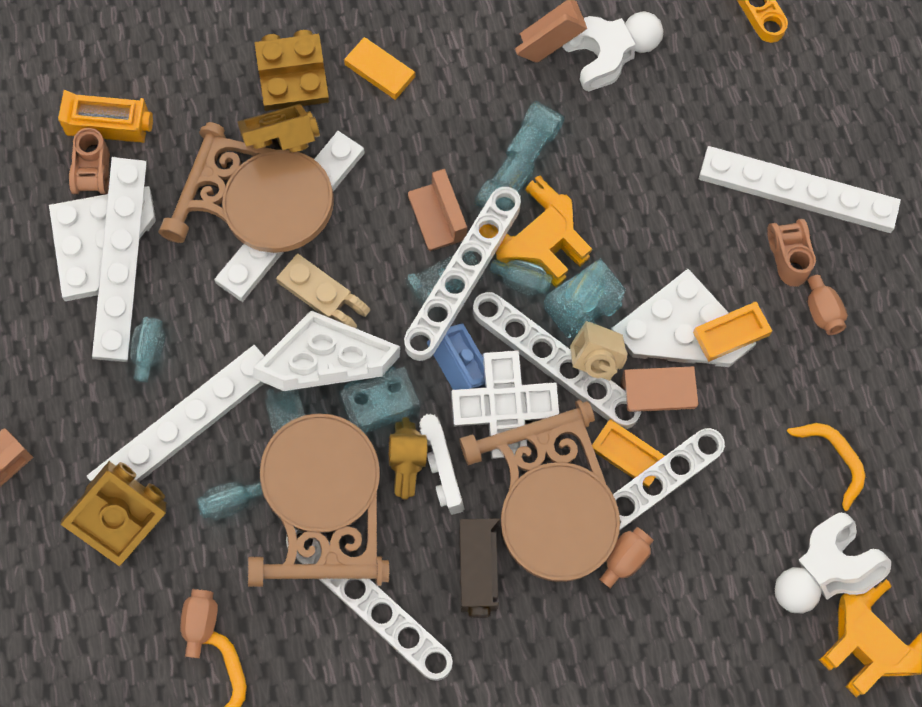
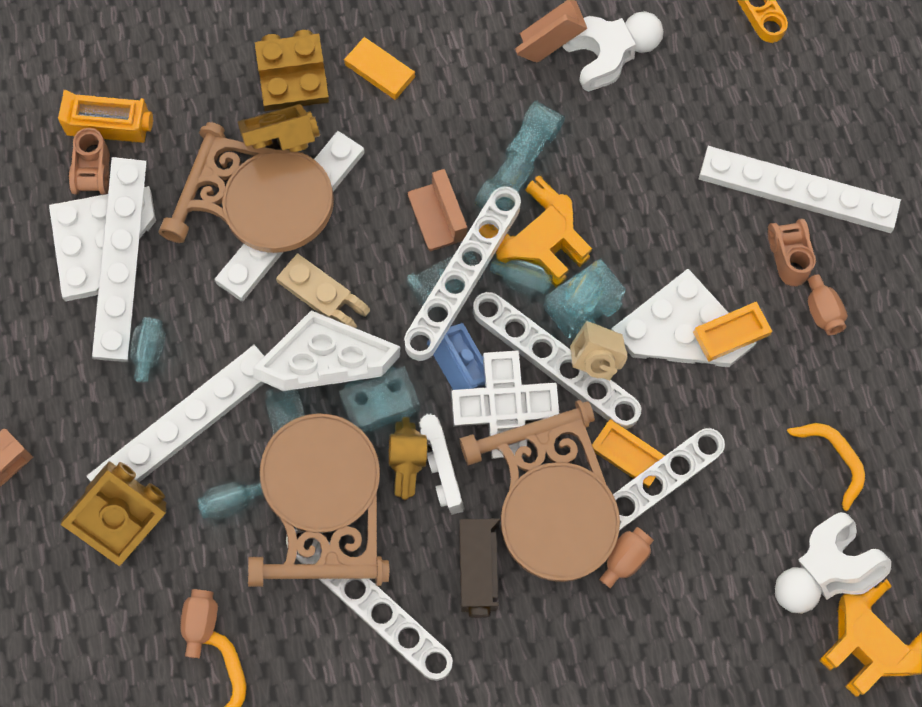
(660, 389): nougat panel -> none

